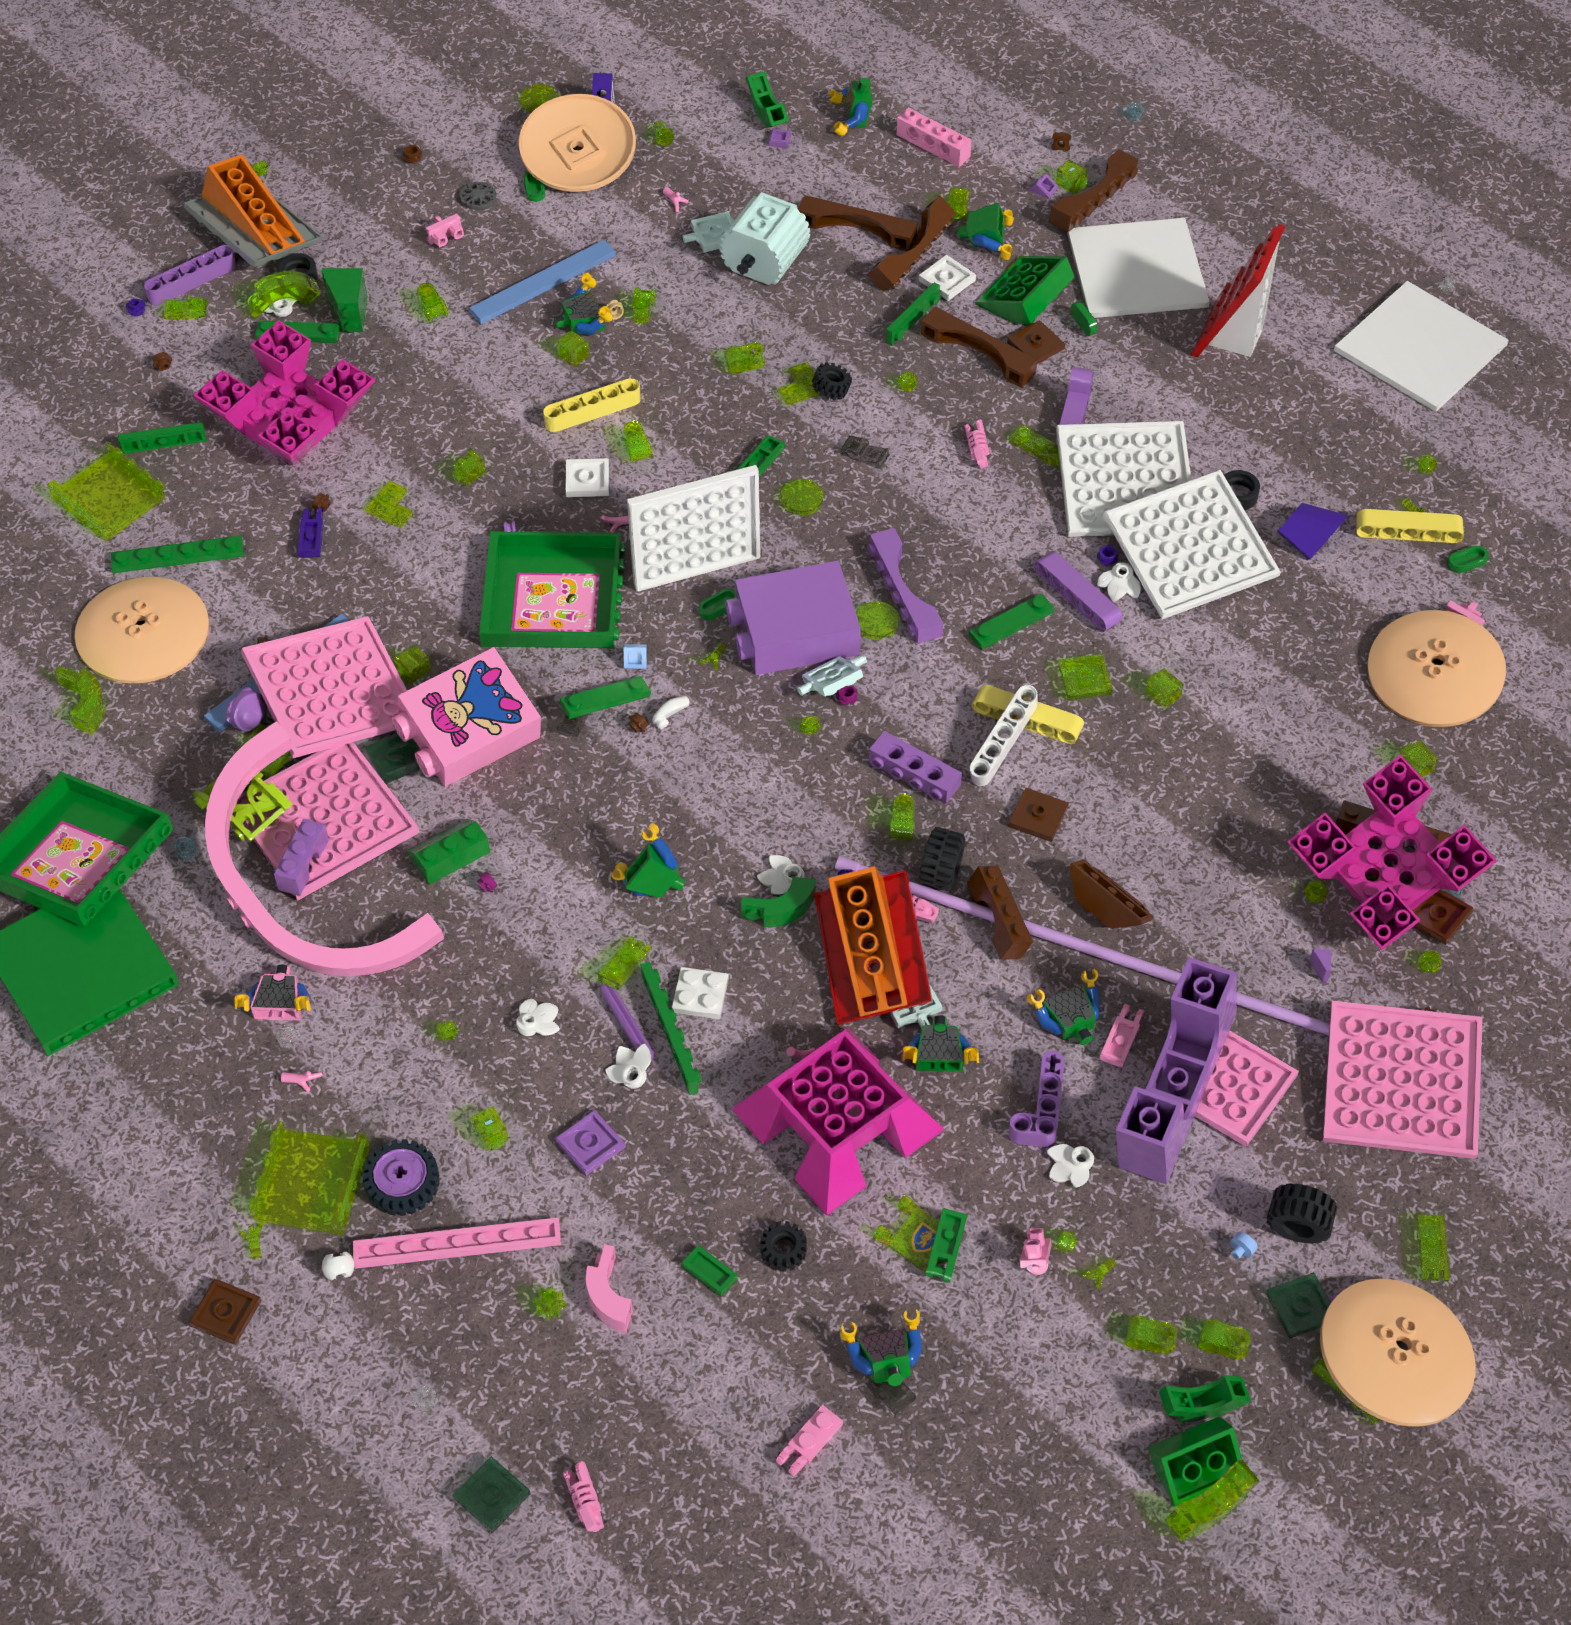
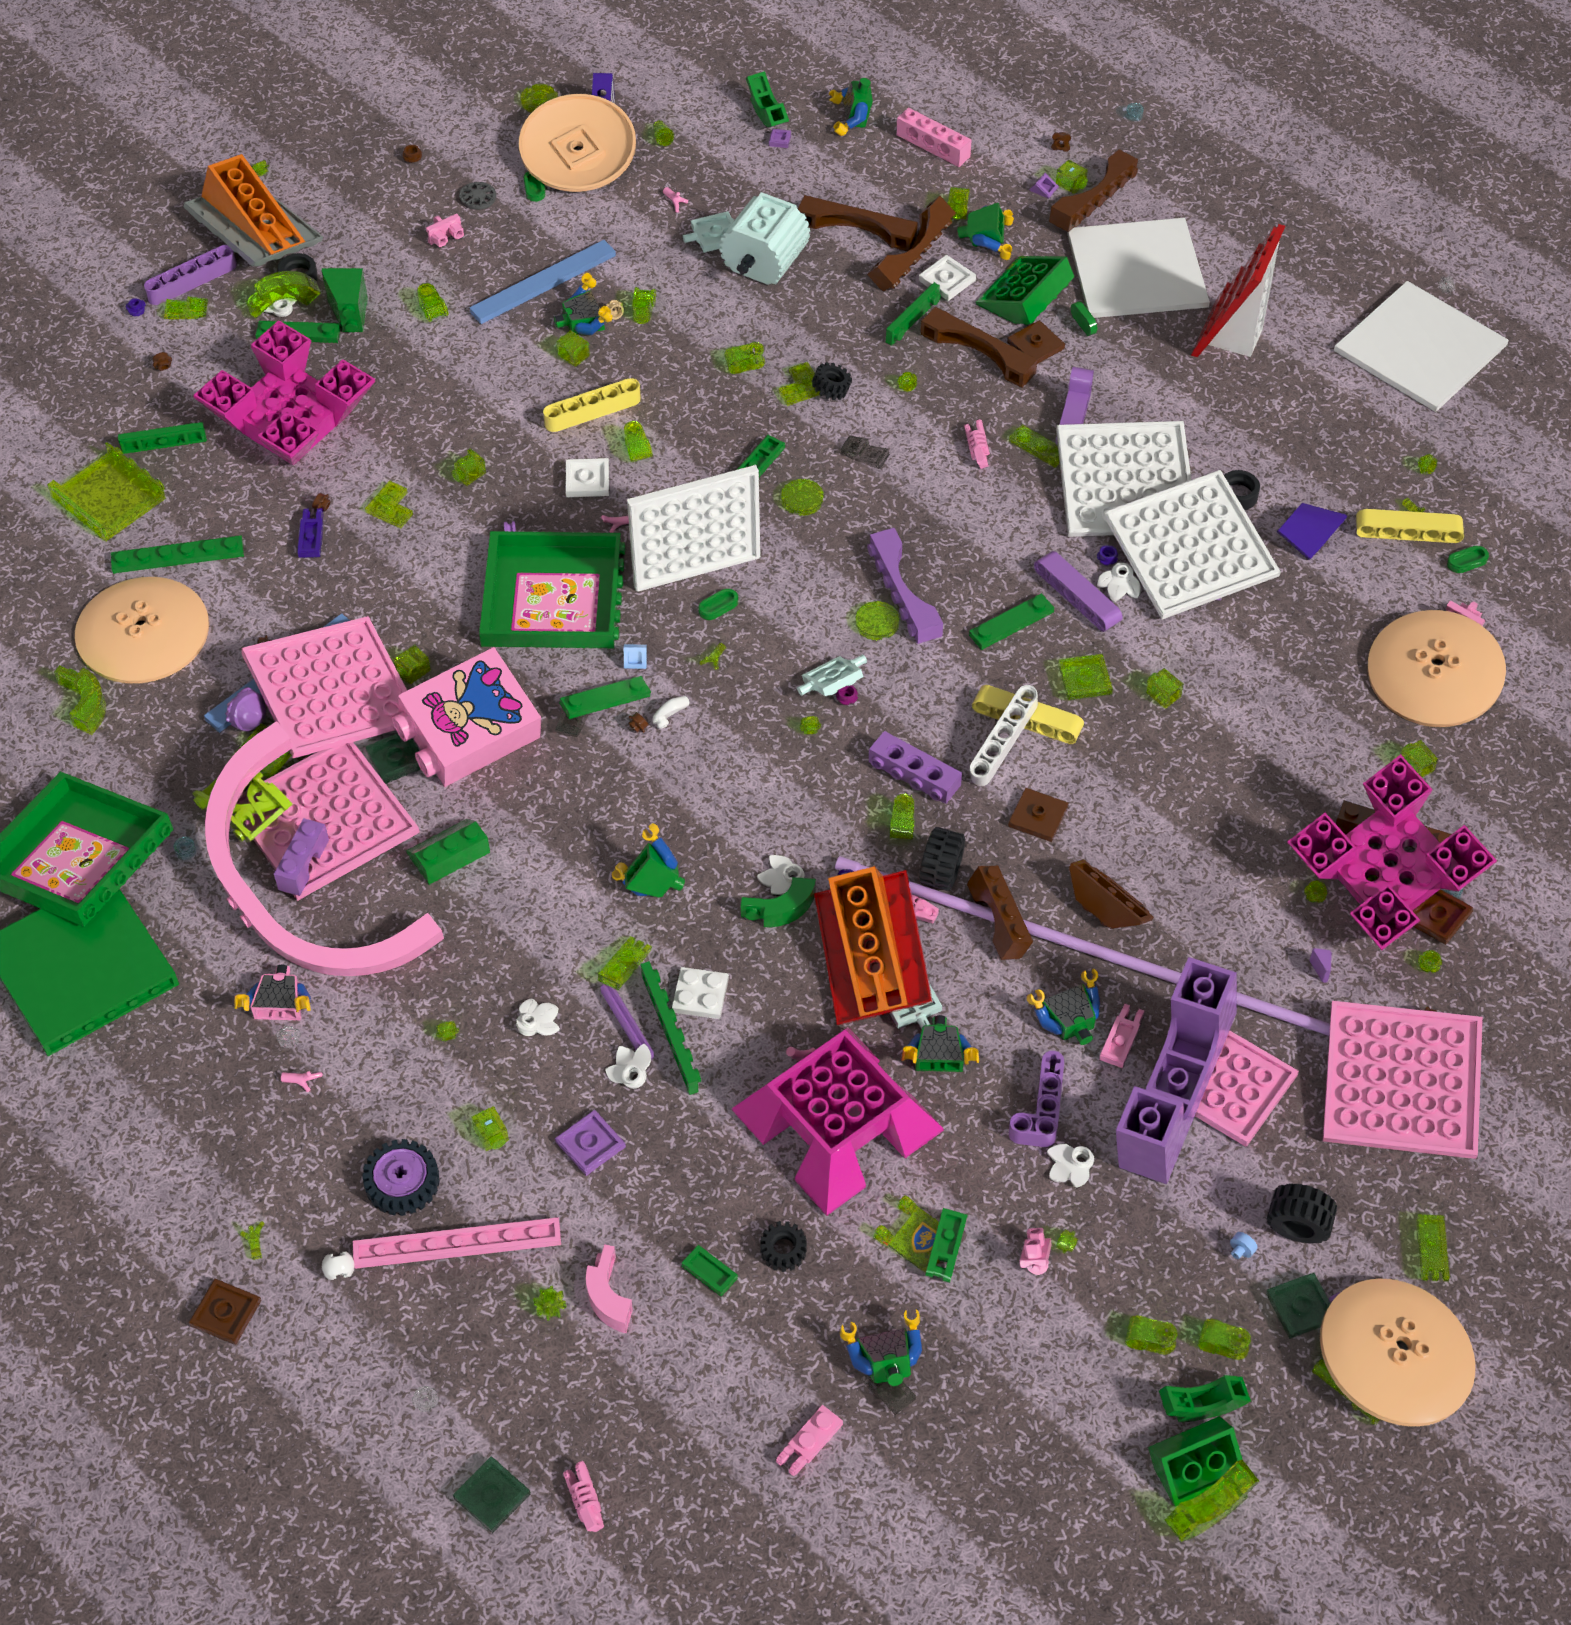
(309, 1180): clear neon green panel -> none
(486, 882): magenta plate -> none
(794, 618): medium lavender brick -> none
(1100, 1271): clear neon green bar -> none

